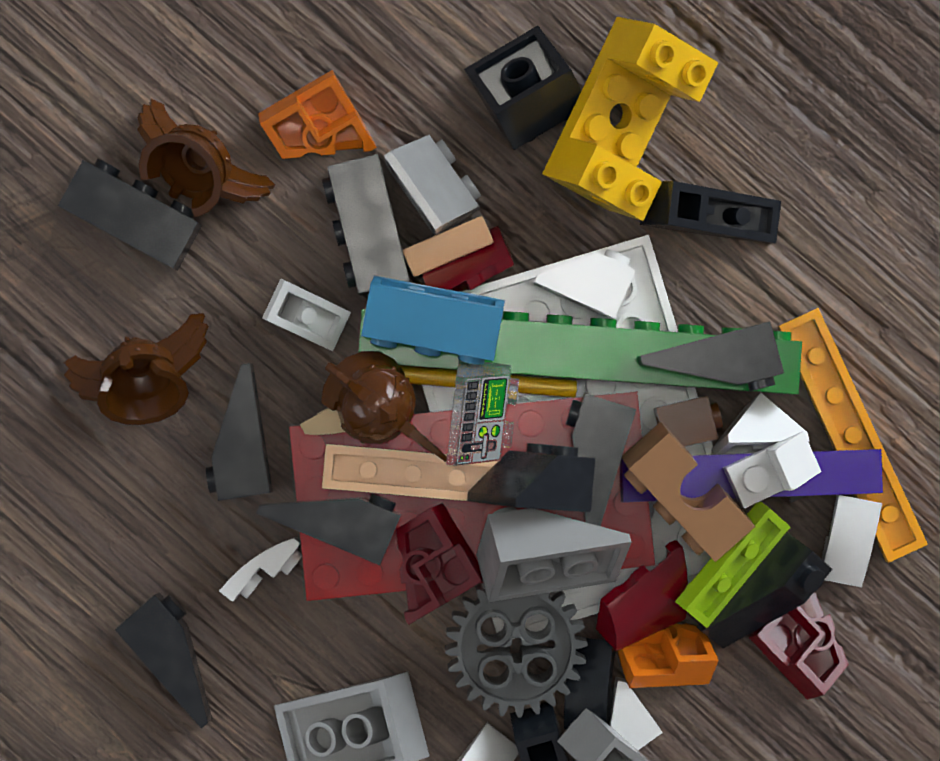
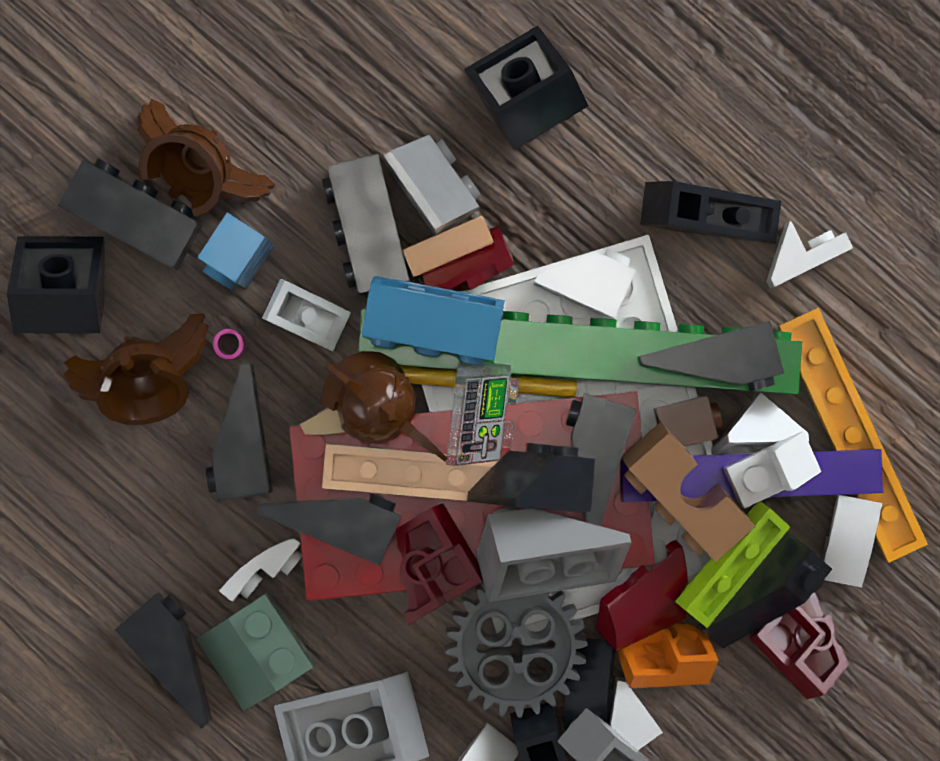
(57, 284): none -> black slope
(217, 344): none -> dark pink hinge
(234, 253): none -> dark azure brick
(256, 651): none -> sand green slope
(315, 121): orange slope -> none
(640, 72): yellow plate -> none
(793, 259): none -> white slope

